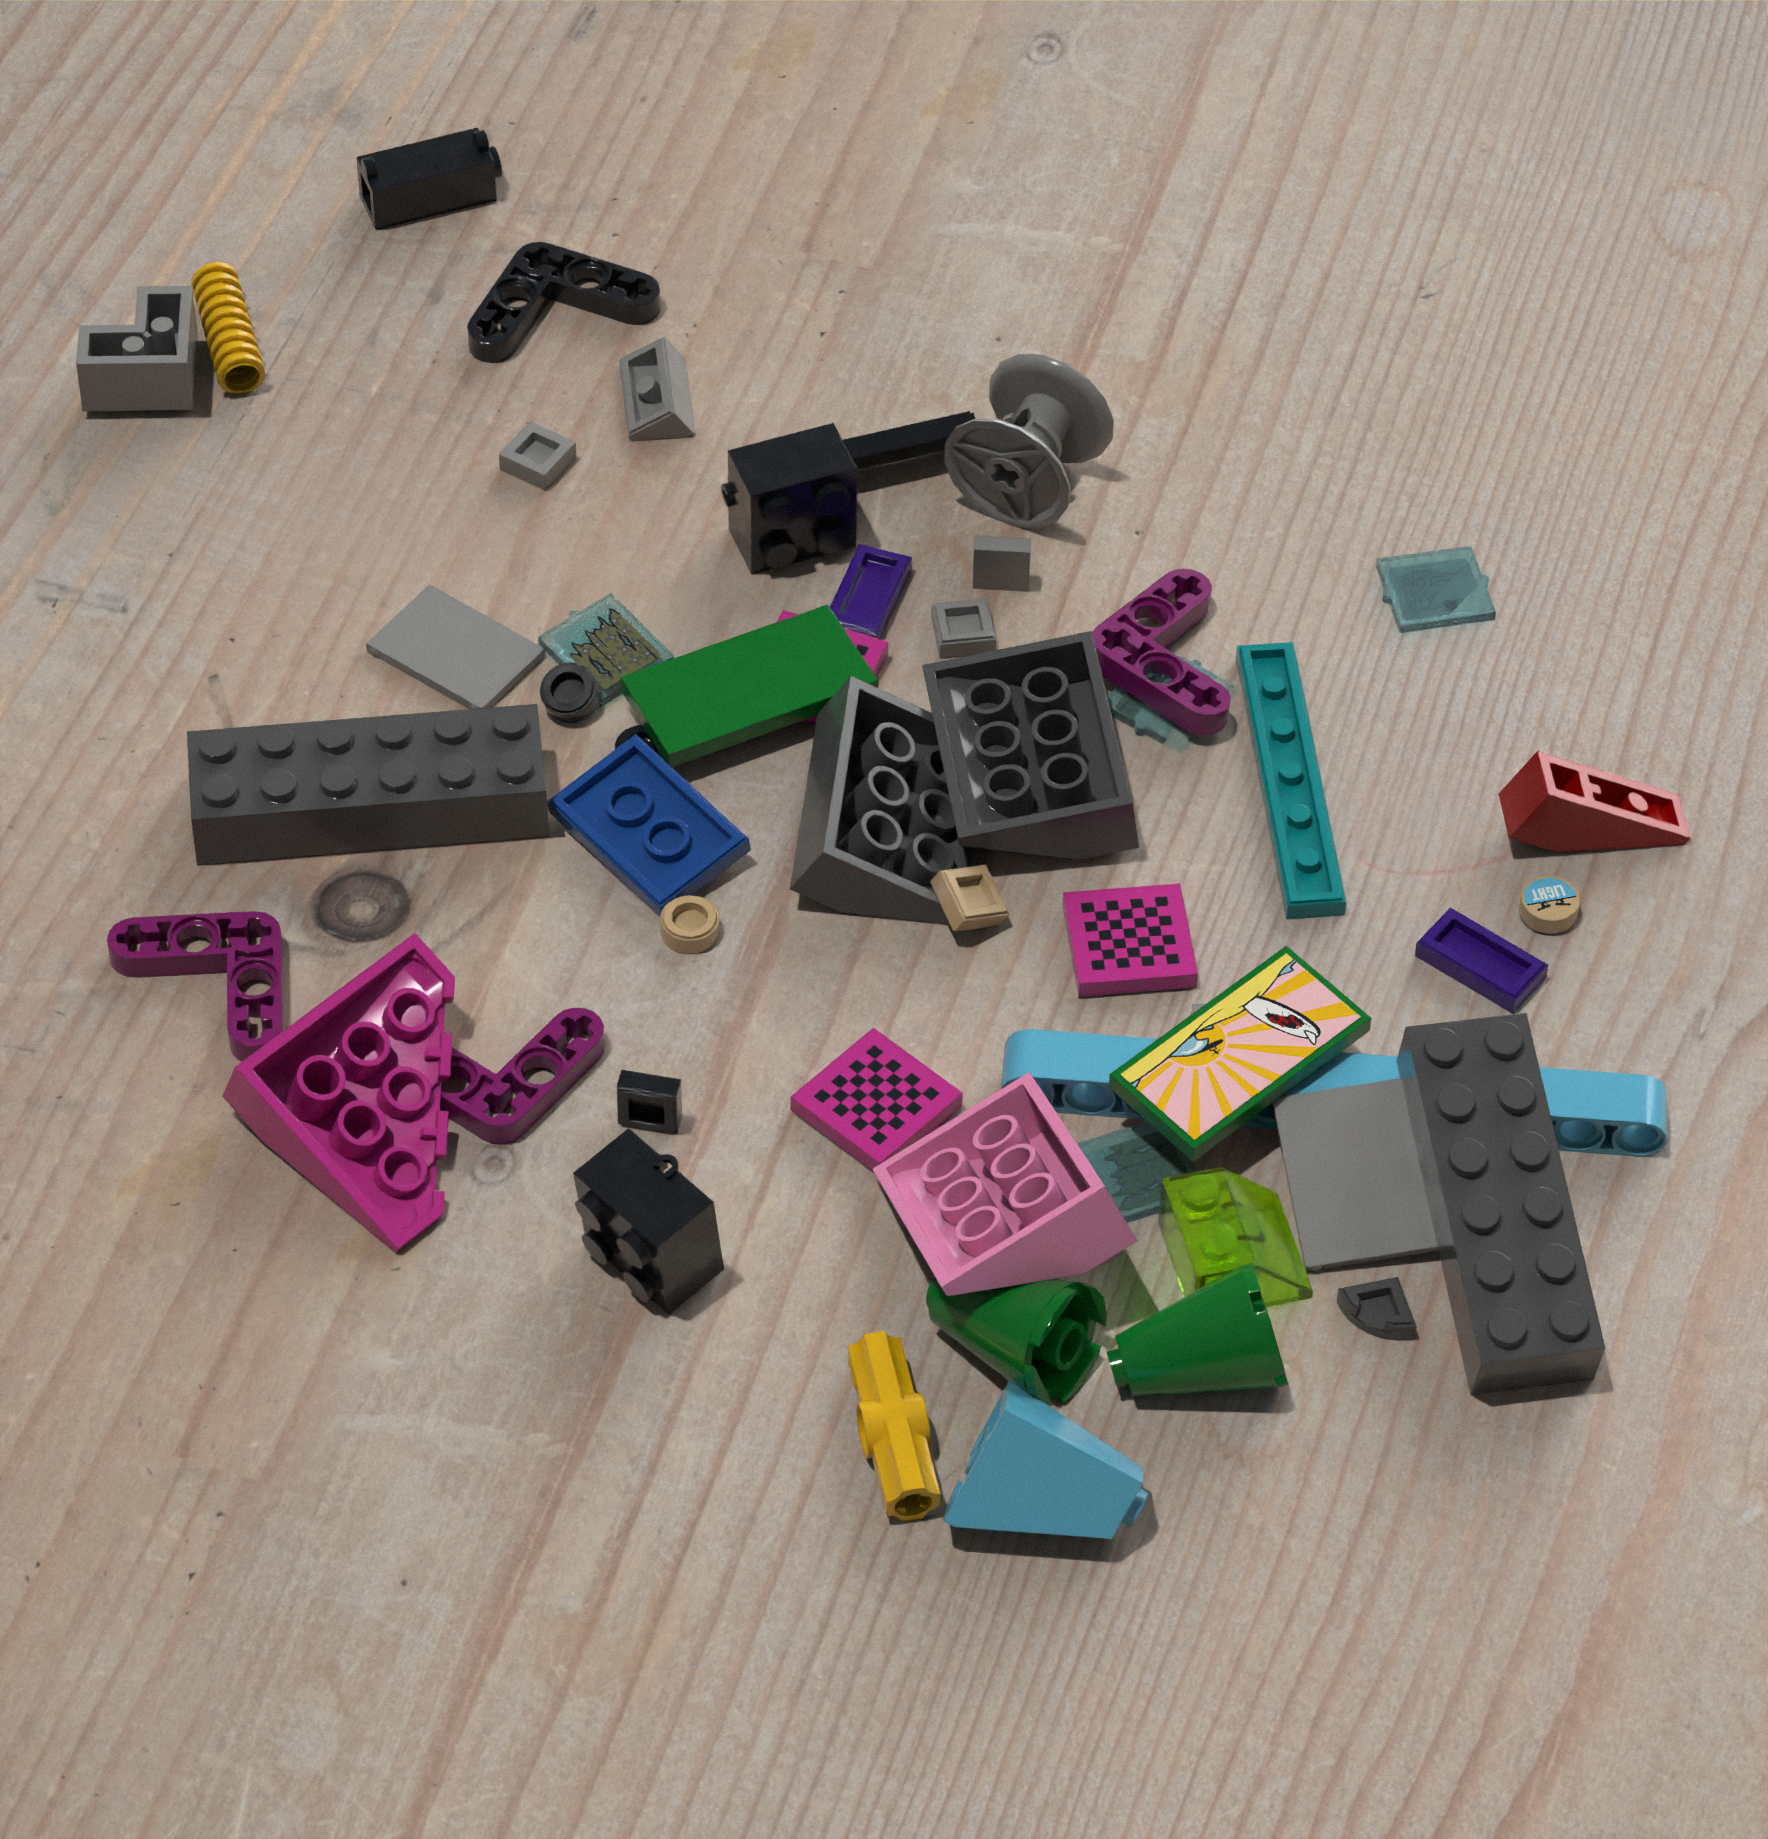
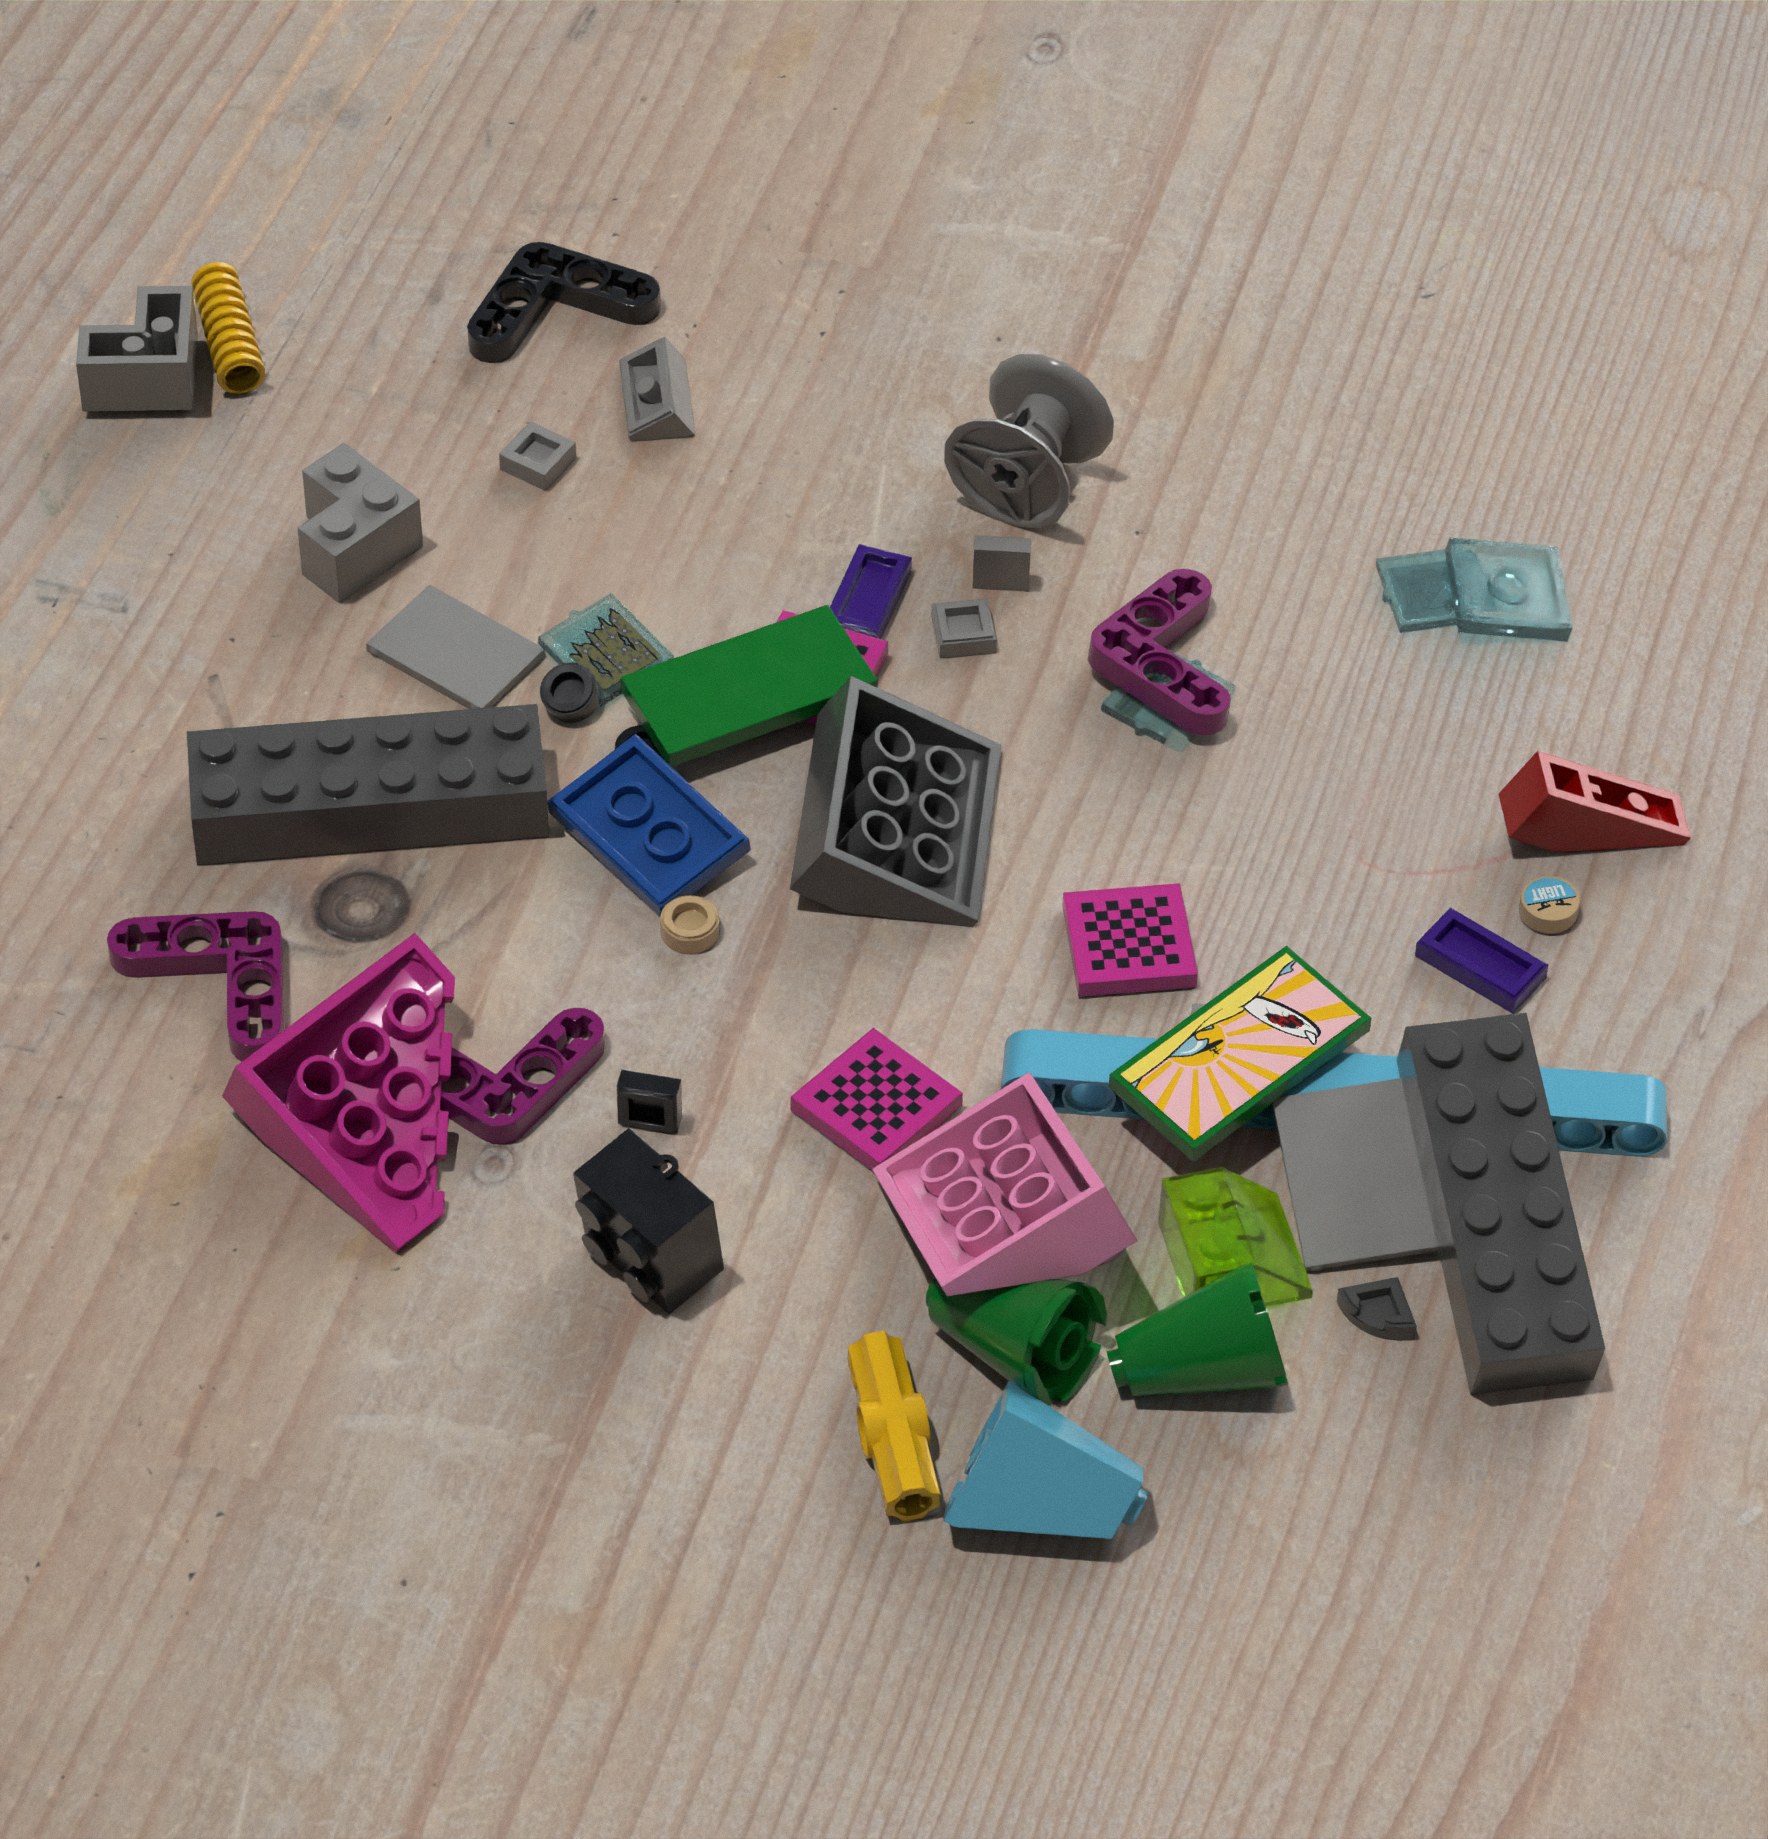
(356, 523): none -> light grey brick
(428, 178): black brick -> none
(791, 498): black brick -> none
(904, 441): black tile -> none
(969, 898): tan tile -> none
(1032, 750): dark grey slope -> none
(1133, 1167): clear light blue piece -> none
(1290, 781): teal tile -> none
(1508, 589): none -> clear light blue tile

